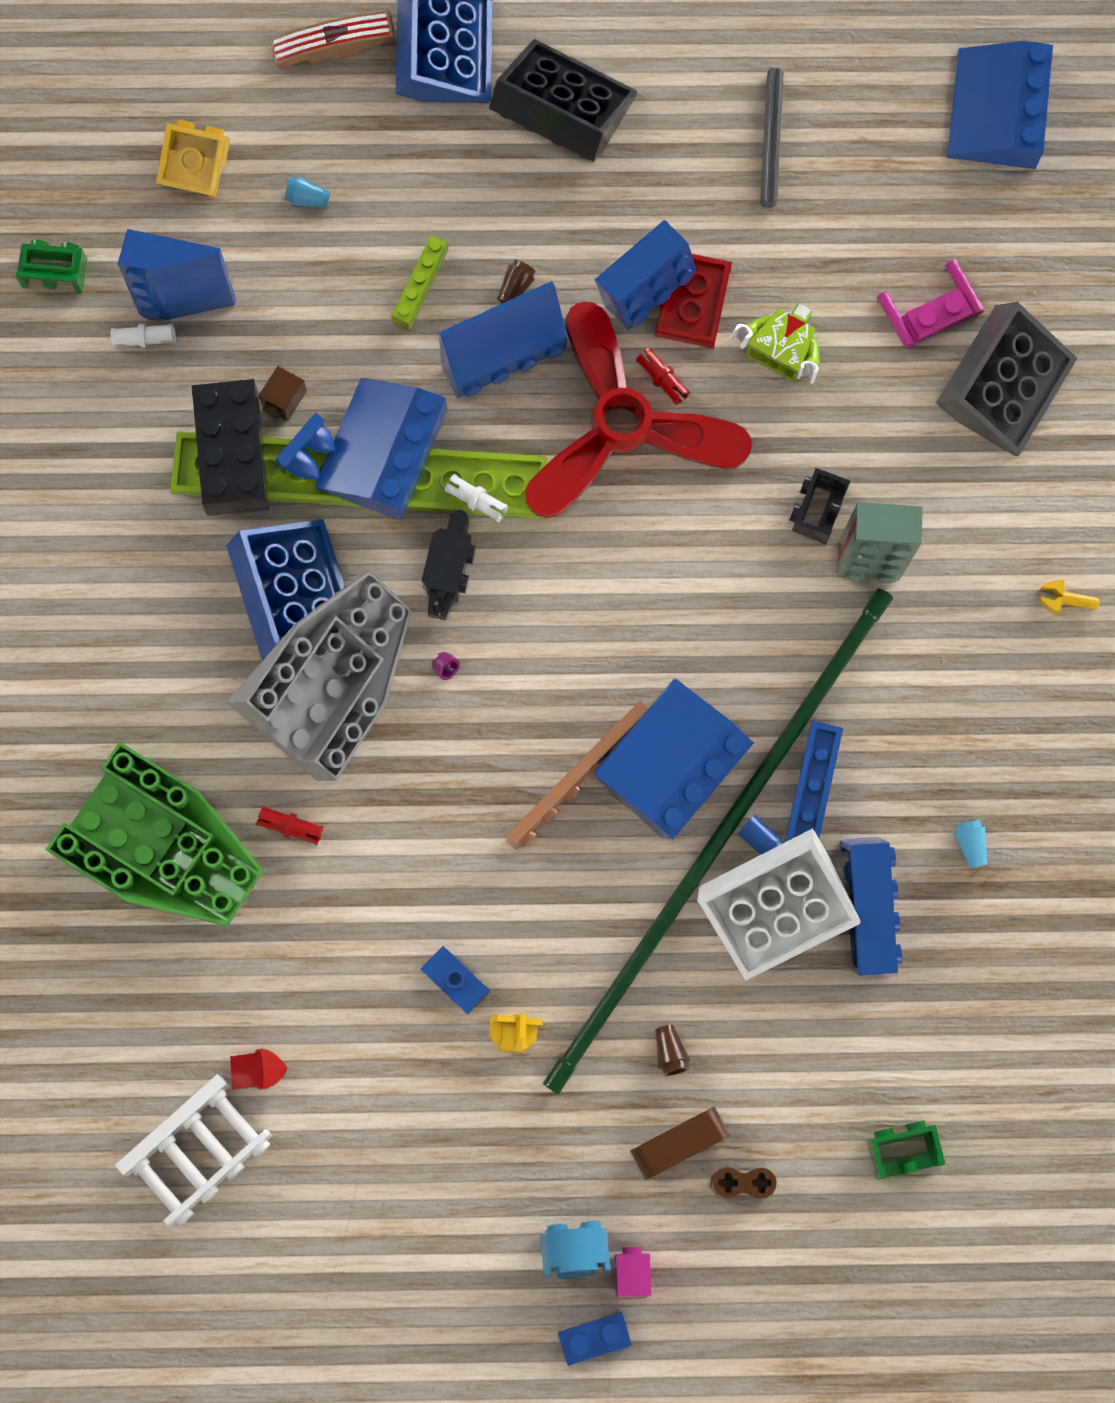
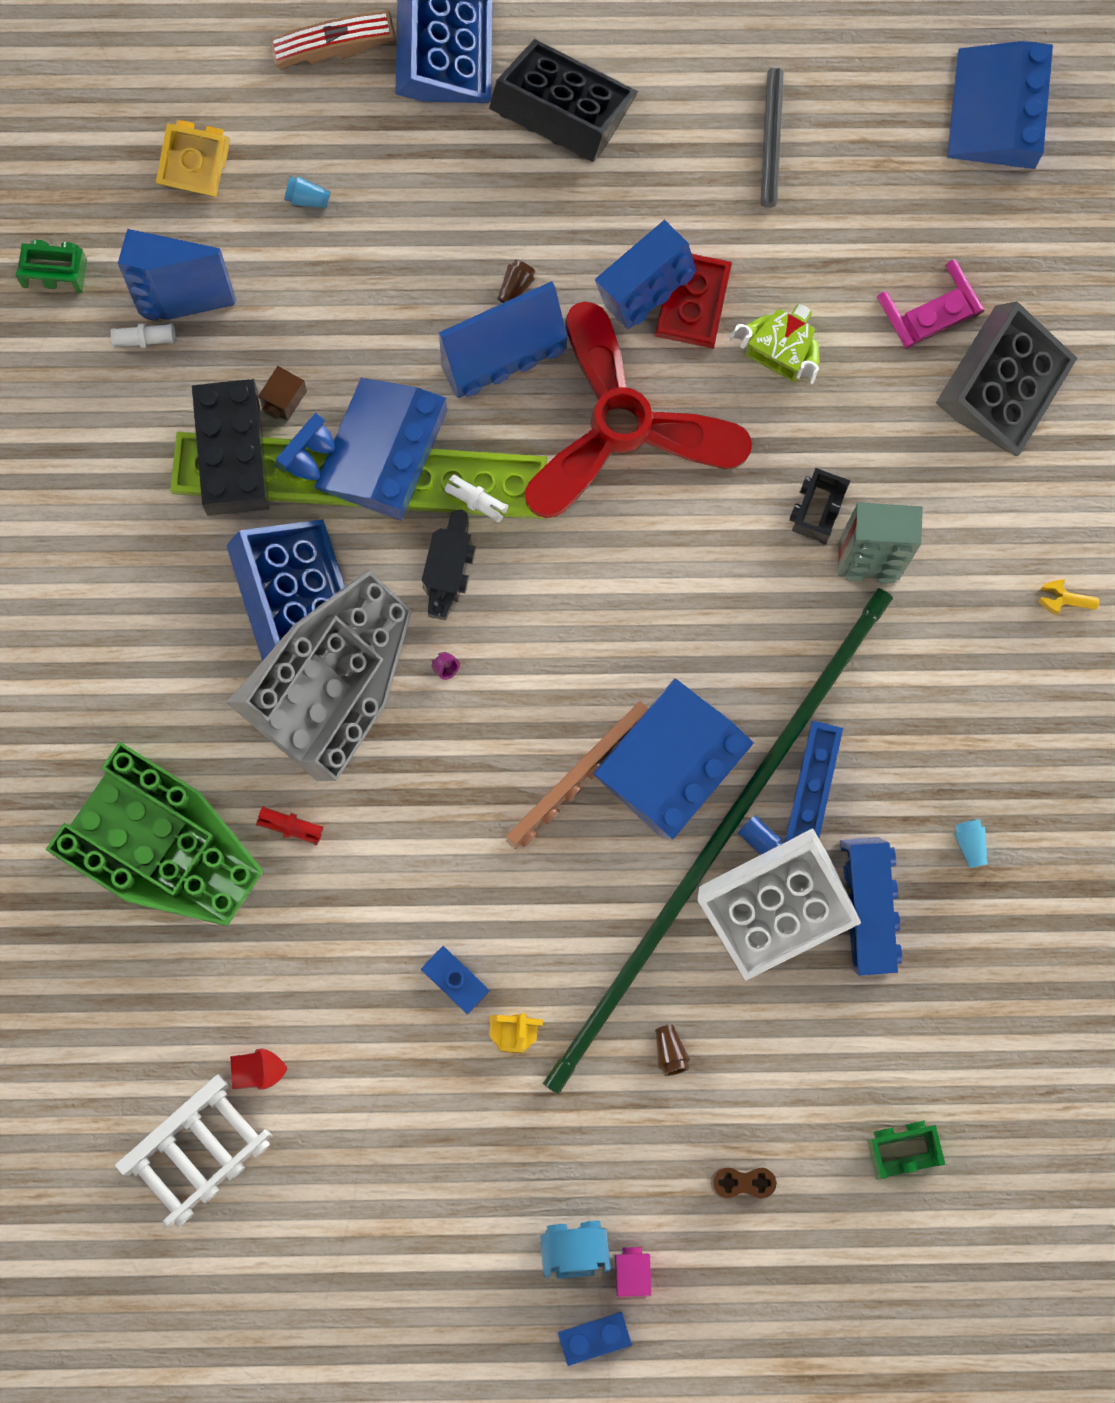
(420, 282): lime piece -> none
(662, 376): red pin -> none
(679, 1143): reddish brown beam -> none

